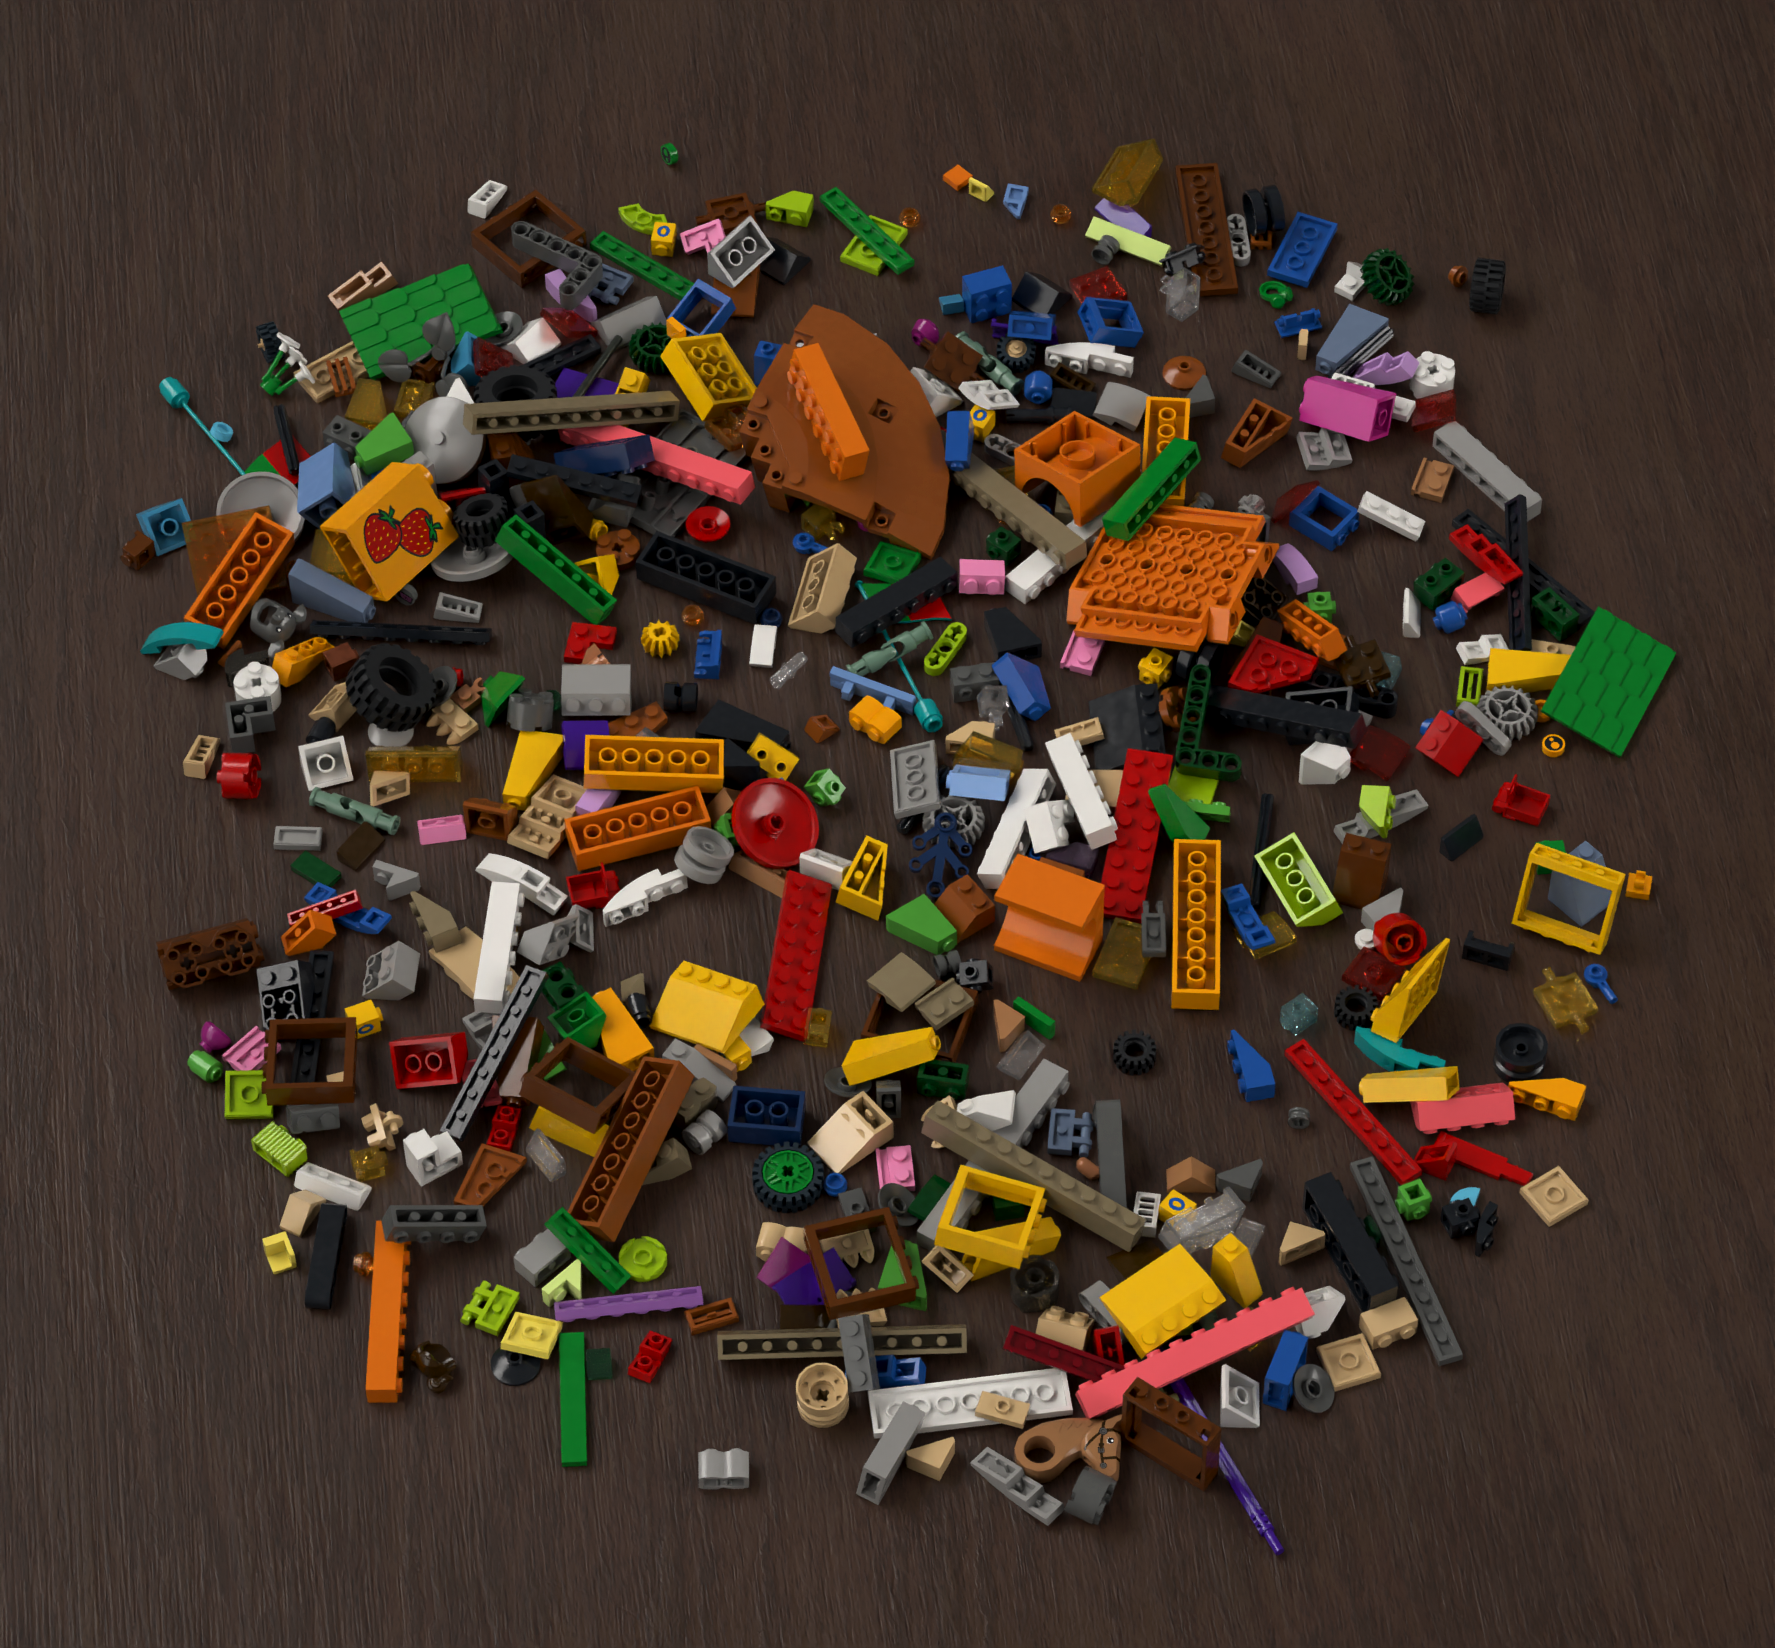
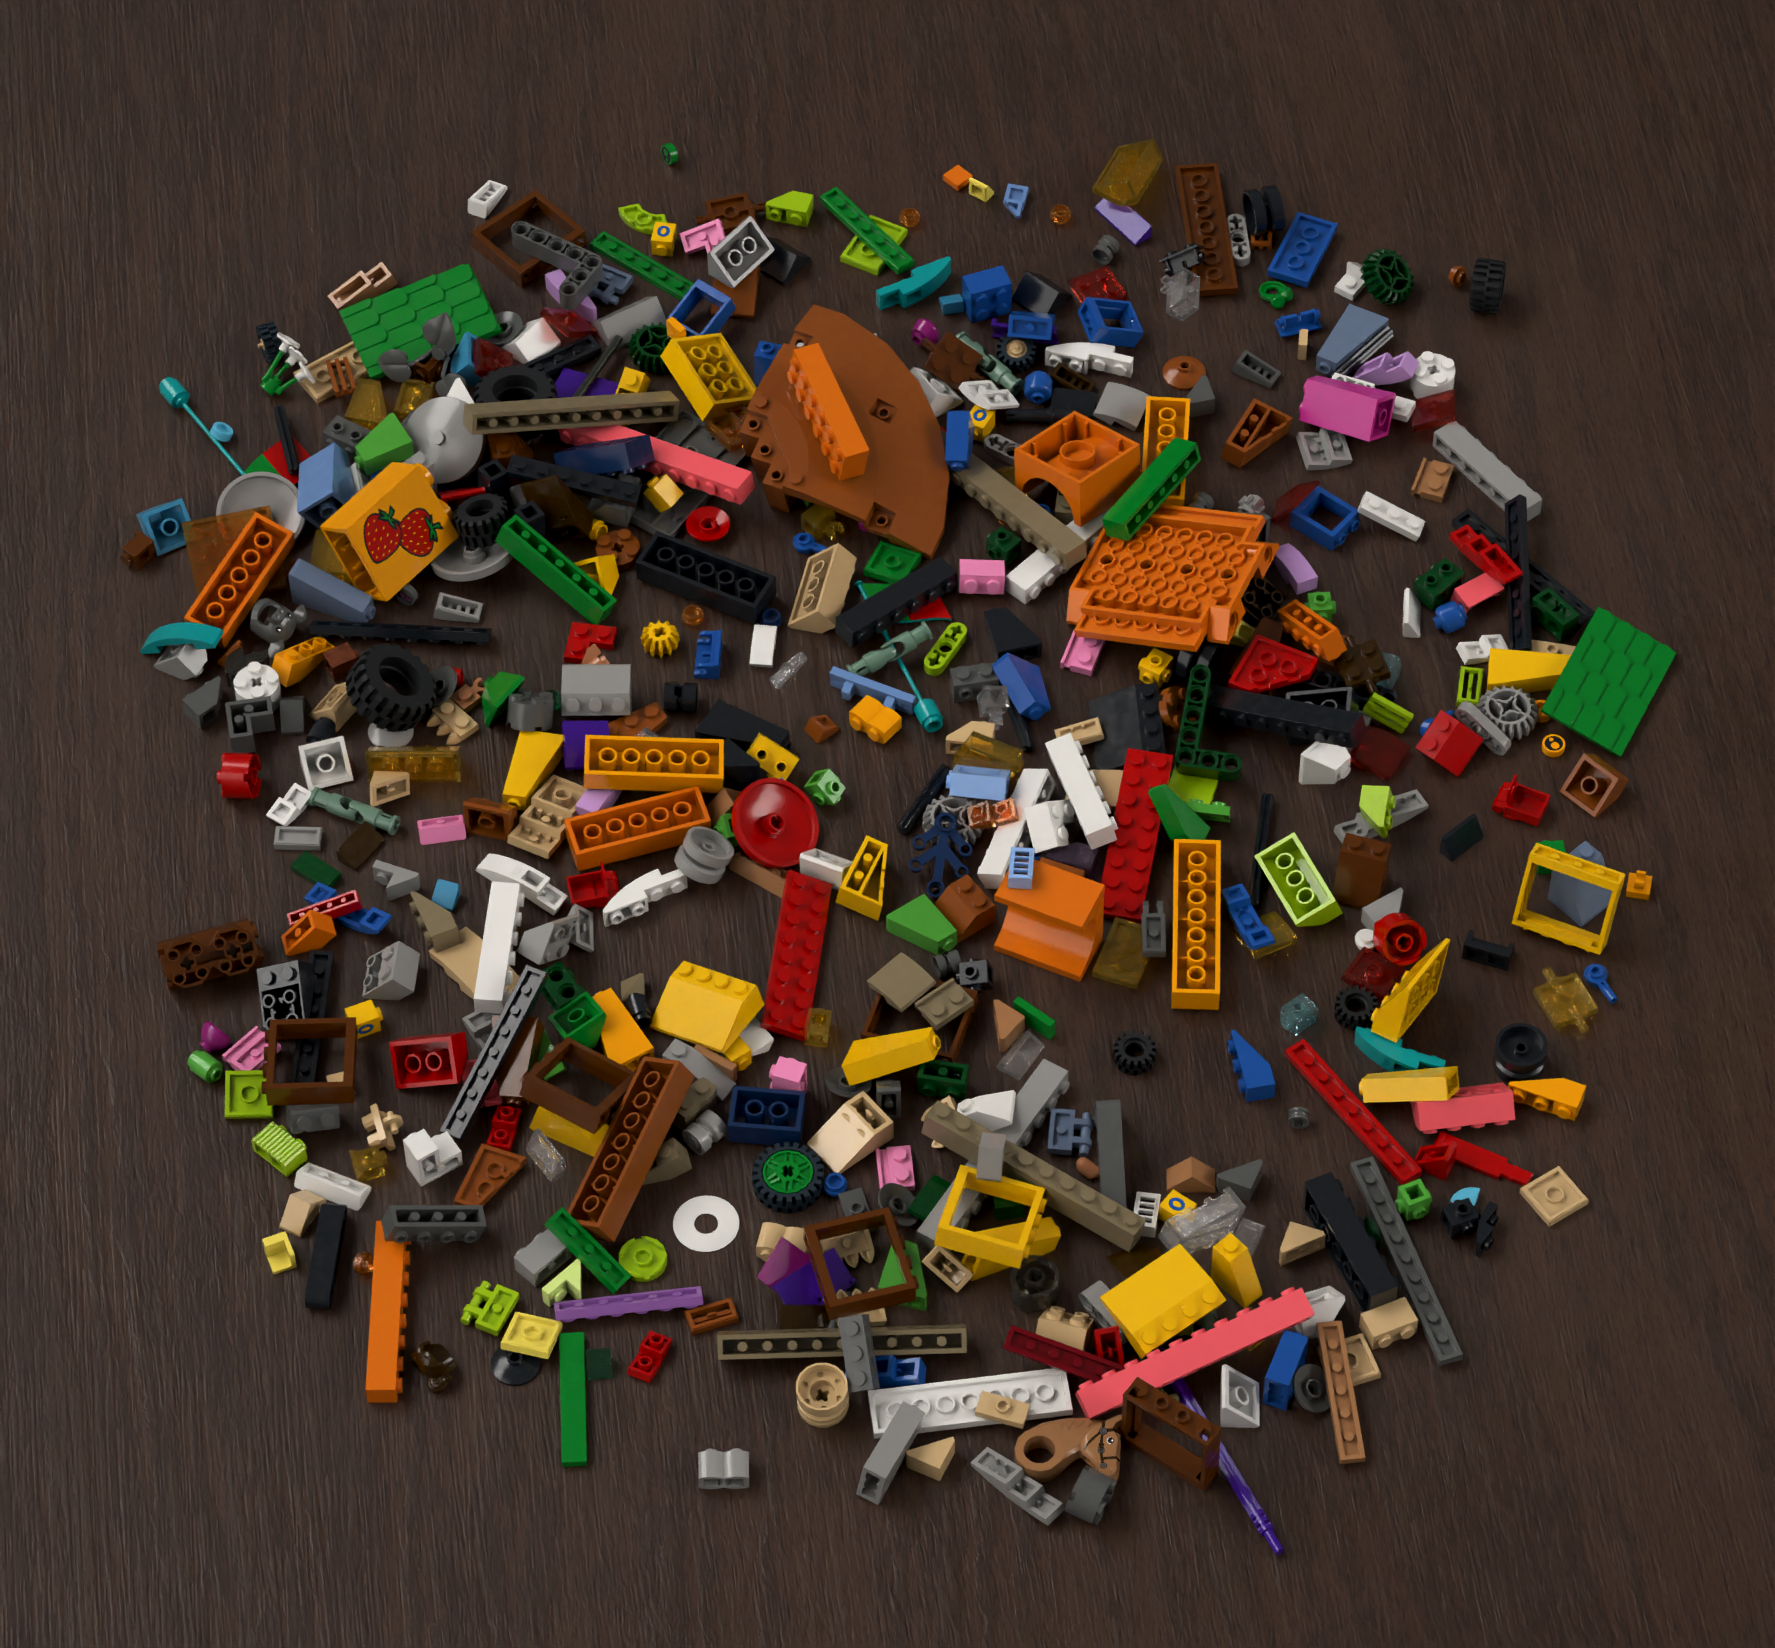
(200, 758): tan slope -> none
(205, 703): none -> dark grey slope
(291, 806): none -> white slope
(292, 715): none -> dark grey slope
(446, 894): none -> dark azure slope
(662, 492): none -> yellow brick
(688, 1235): none -> white sticker
(789, 1075): none -> bright pink brick
(915, 779): light grey tile -> none
(922, 283): none -> teal slope
(987, 815): none -> clear orange slope
(991, 1157): none -> light grey slope
(1019, 880): none -> light blue slope
(1129, 241): yellowish green tile -> none
(1340, 1392): none -> medium nougat plate
(1386, 715): none -> lime tile
(1594, 784): none -> dark orange slope

